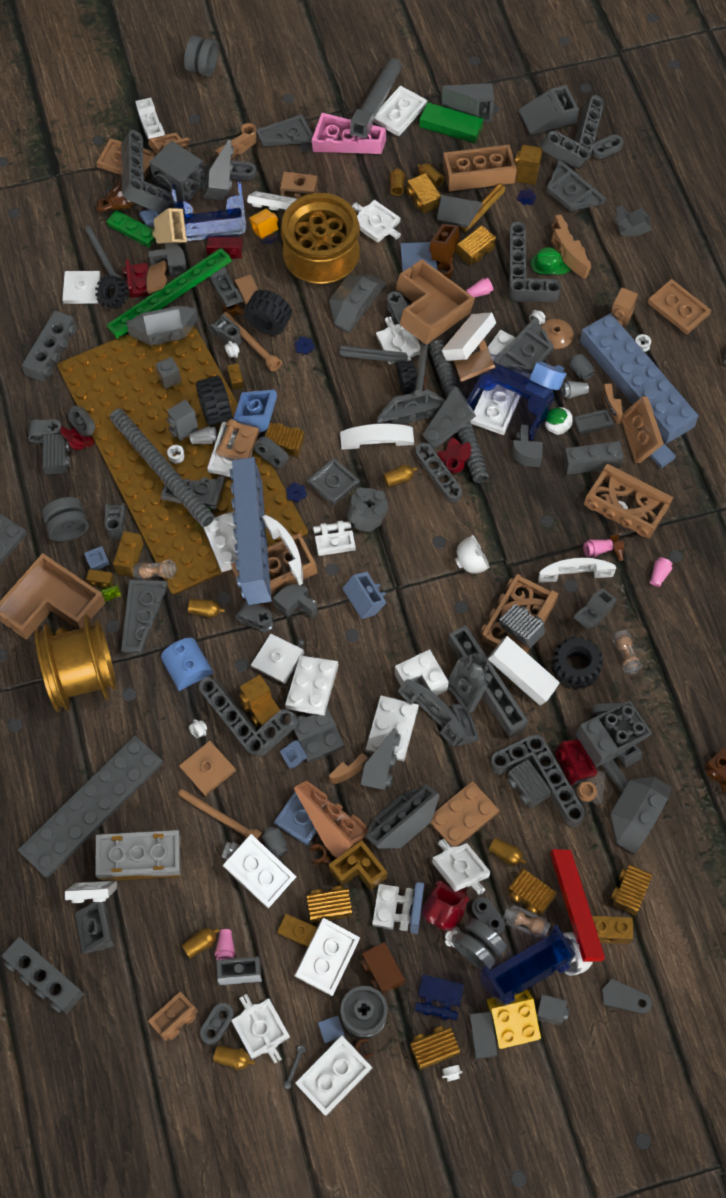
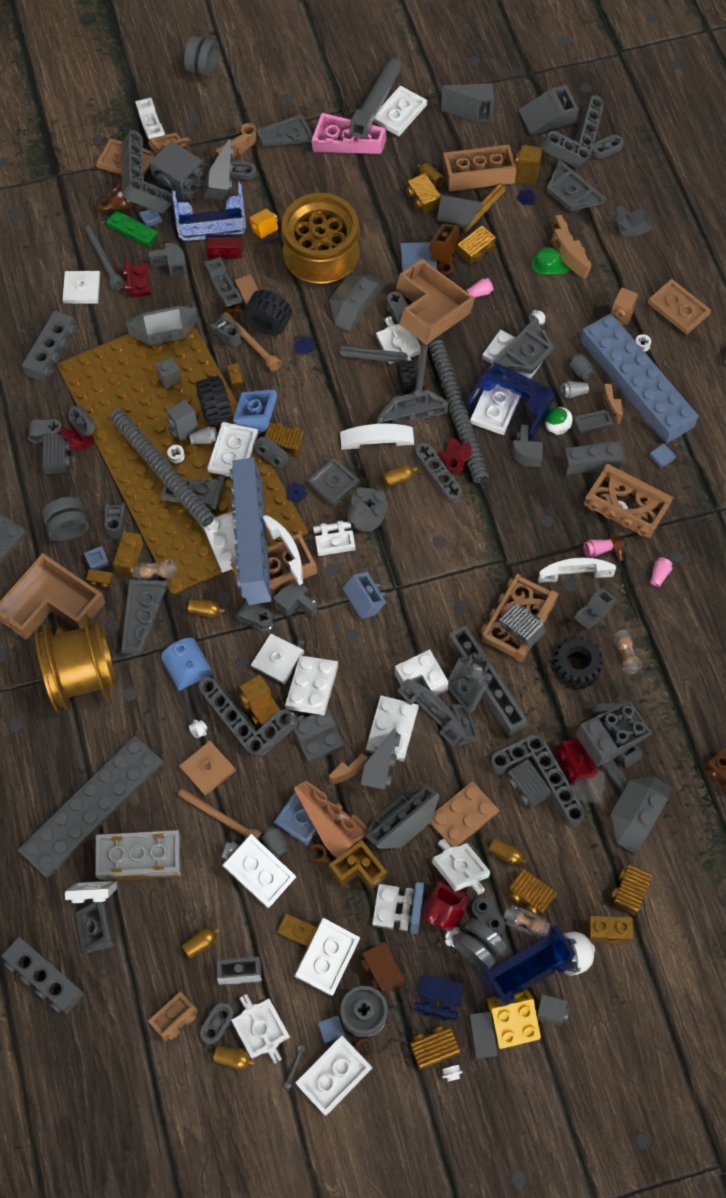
(103, 291): black tyre -> none
(111, 592): clear neon green slope -> none
(155, 278): medium nougat slope -> none
(170, 227): tan torso -> none
(172, 290): green plate -> none
(225, 945): bright pink cone -> none
(232, 349): white plate -> none
(243, 443): medium nougat plate -> none
(271, 200): white plate -> none
(293, 754): sand blue plate -> none
(298, 185): medium nougat brick -> none
(329, 904): pearl gold brick -> none
(377, 221): white plate -> none
(397, 180): pearl gold piece -> none
(449, 419): dark grey wing -> none
(451, 122): green piece -> none
(468, 336): white piece -> none
(470, 556): white cylinder -> none
(475, 363): medium nougat flag -> none
(520, 287): dark grey beam -> none
(523, 670): white piece -> none
(548, 375): medium blue brick -> none
(559, 339): medium nougat dish -> none
(577, 906): red tile -> none
(586, 791): medium nougat plate -> none
(624, 997): dark grey piece -> none
(641, 429): medium nougat plate -> none

